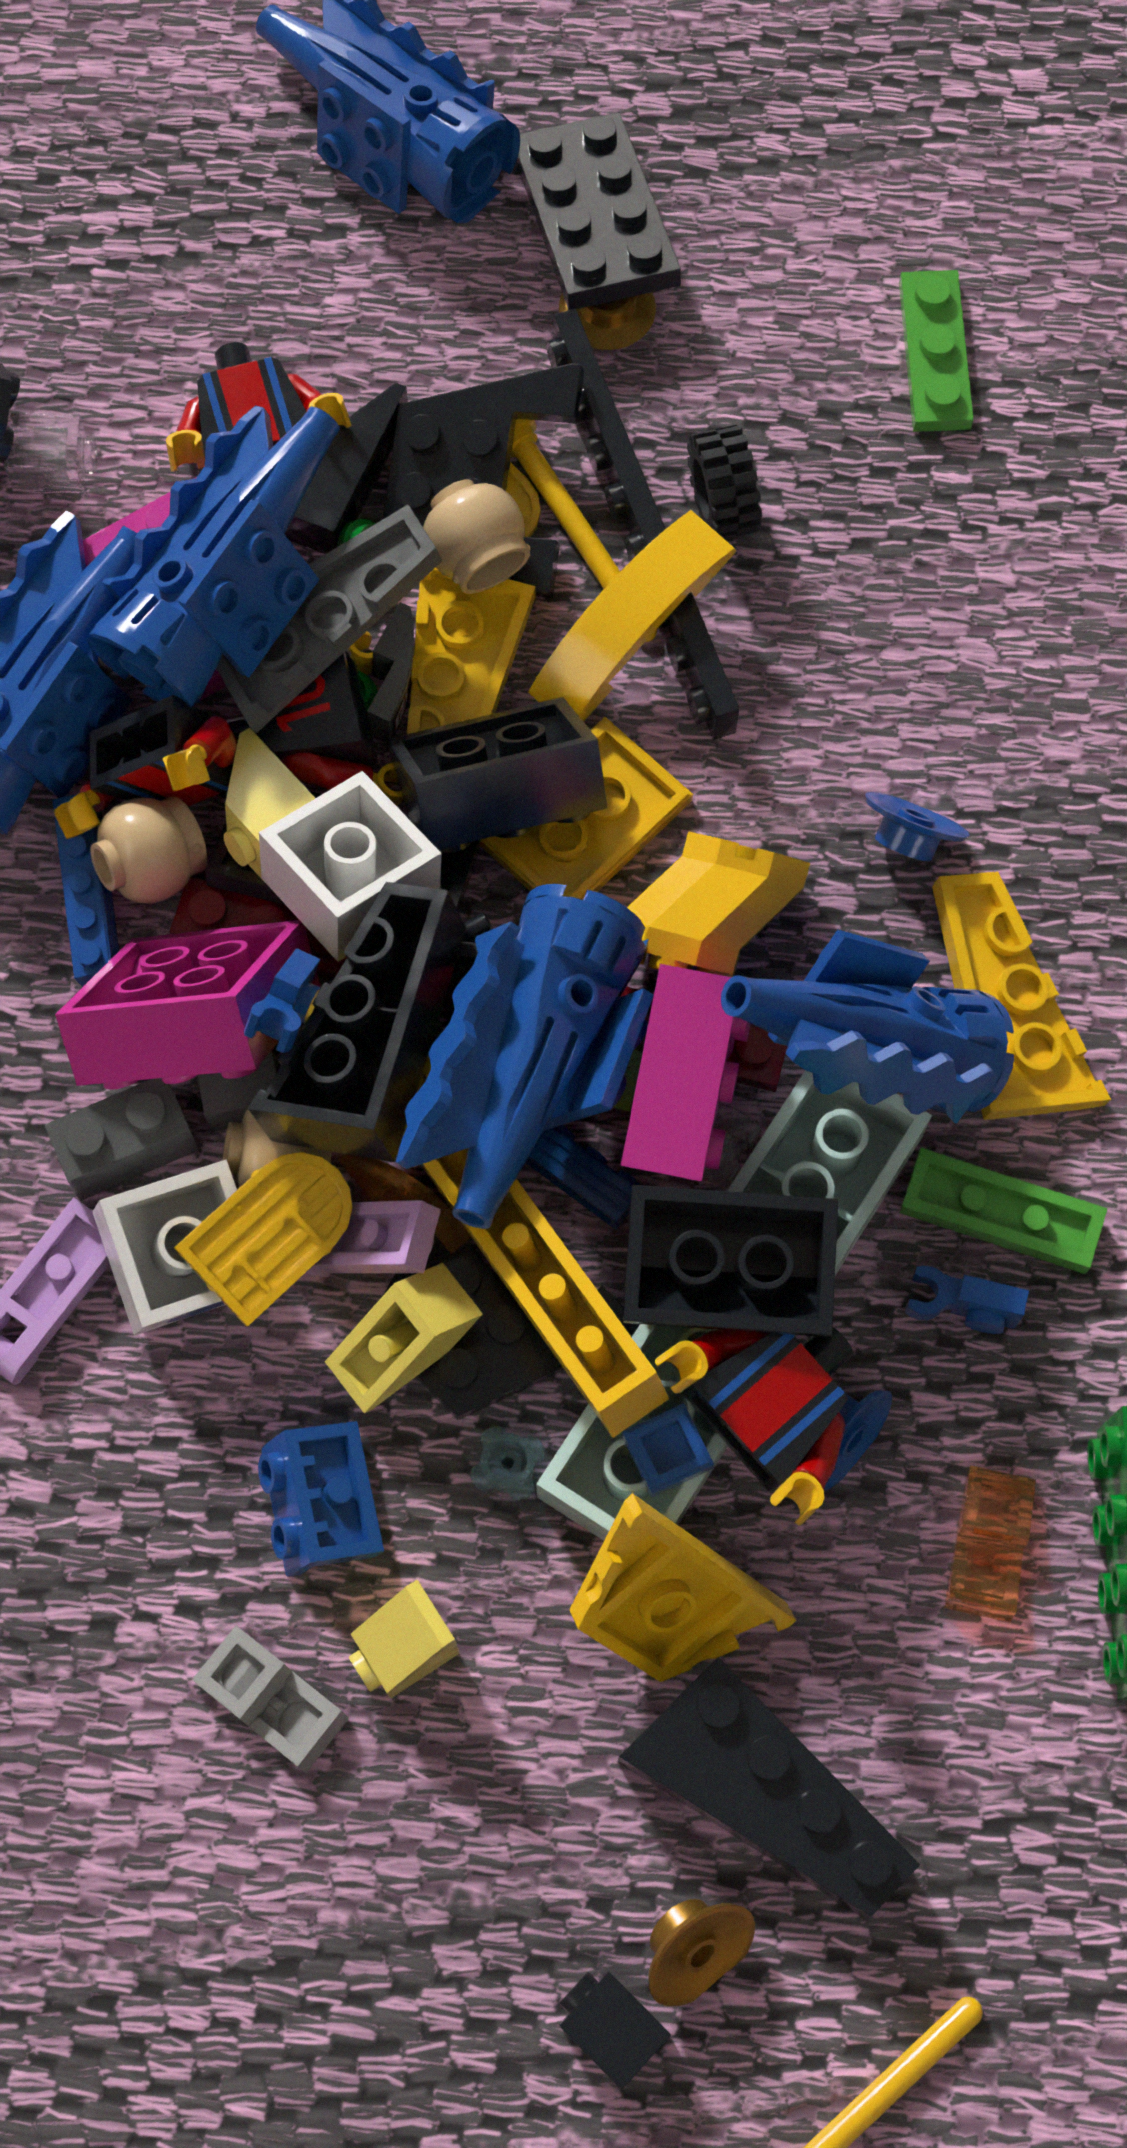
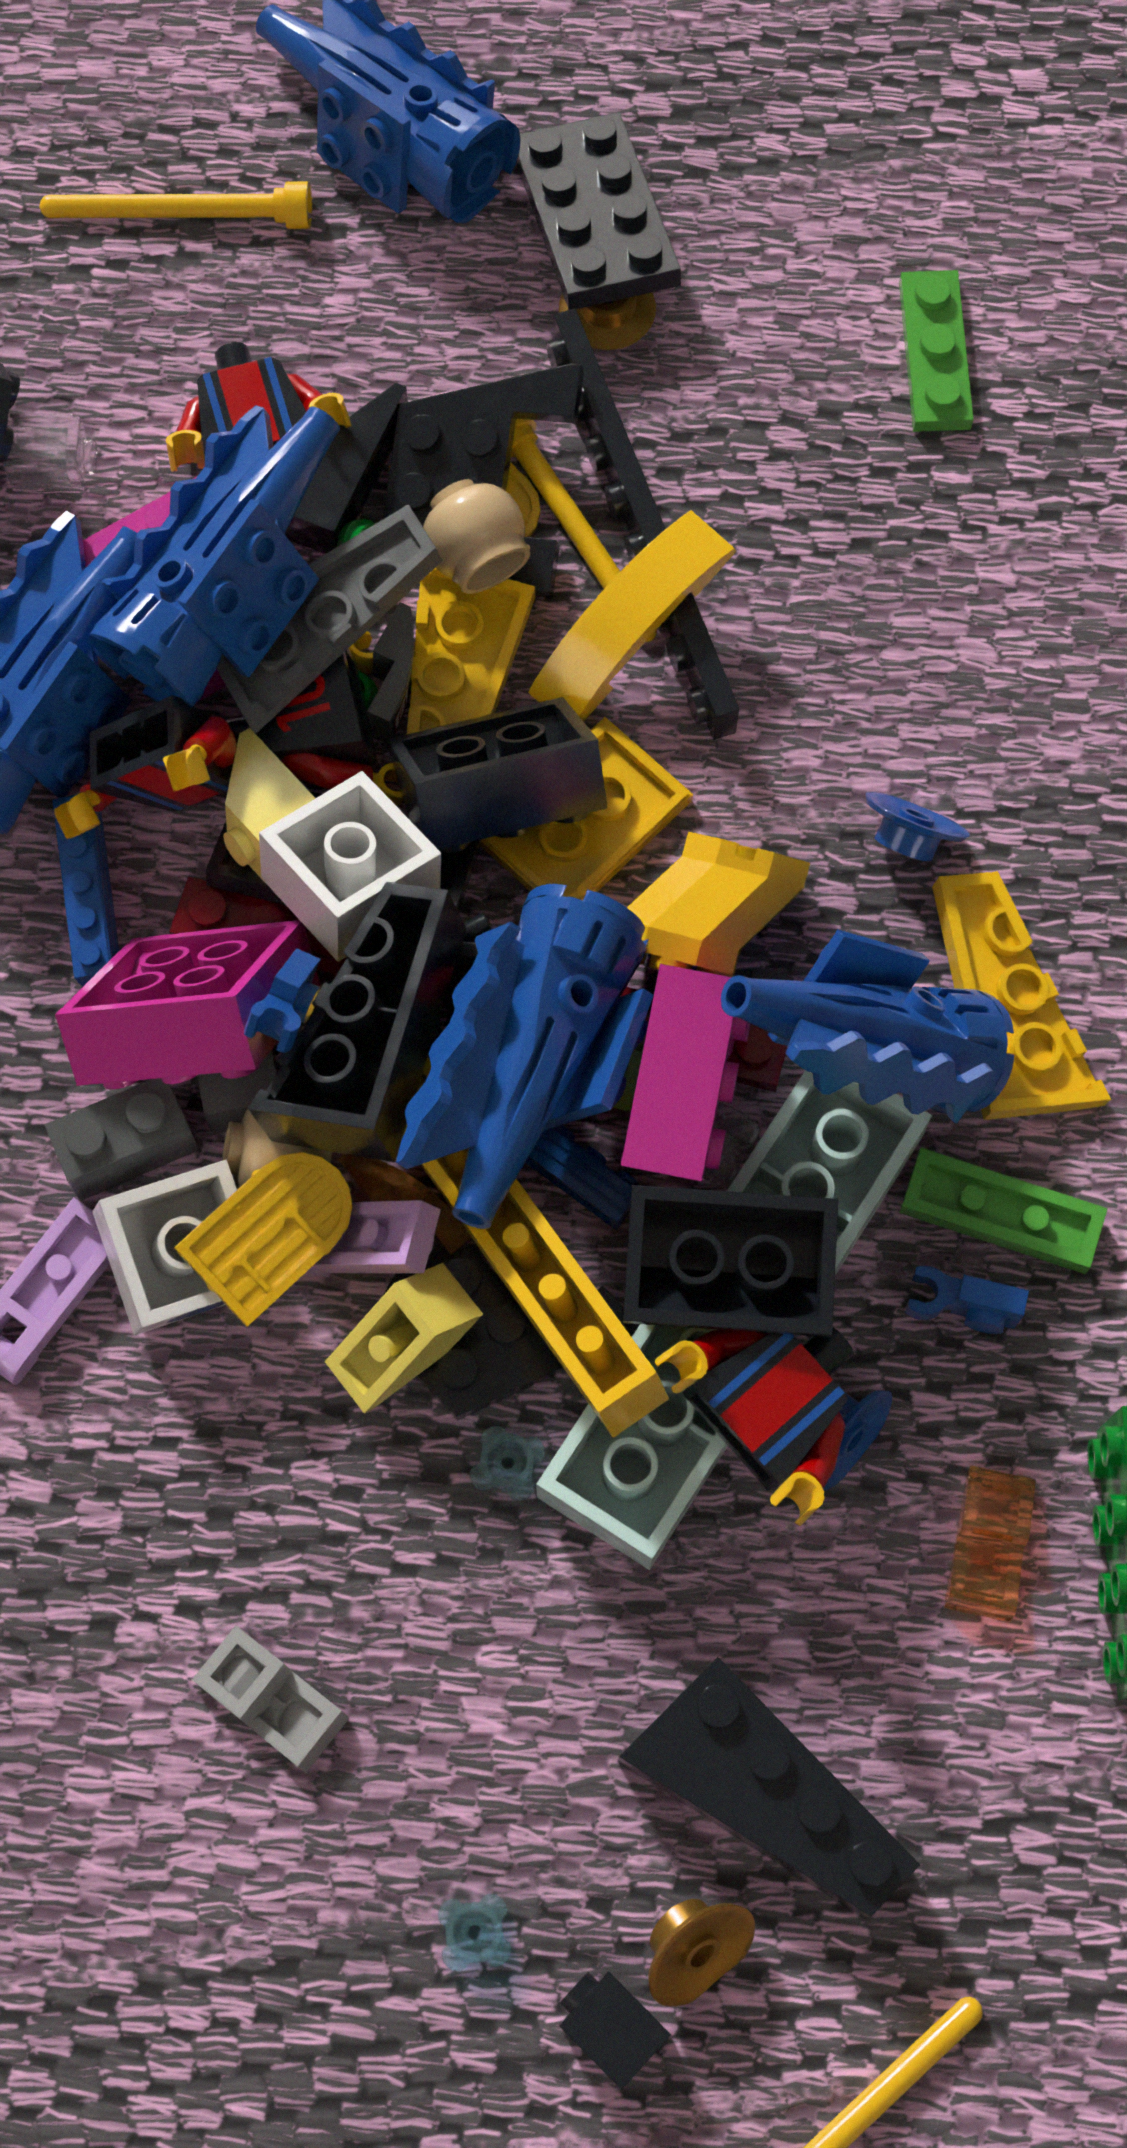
(148, 849): tan piece -> none
(286, 205): none -> yellow piece
(319, 1497): blue bracket -> none
(402, 1642): light yellow slope -> none
(488, 1947): none -> clear light blue plate
(667, 1450): blue tile -> none
(668, 1596): yellow wing -> none
(725, 481): black tyre -> none

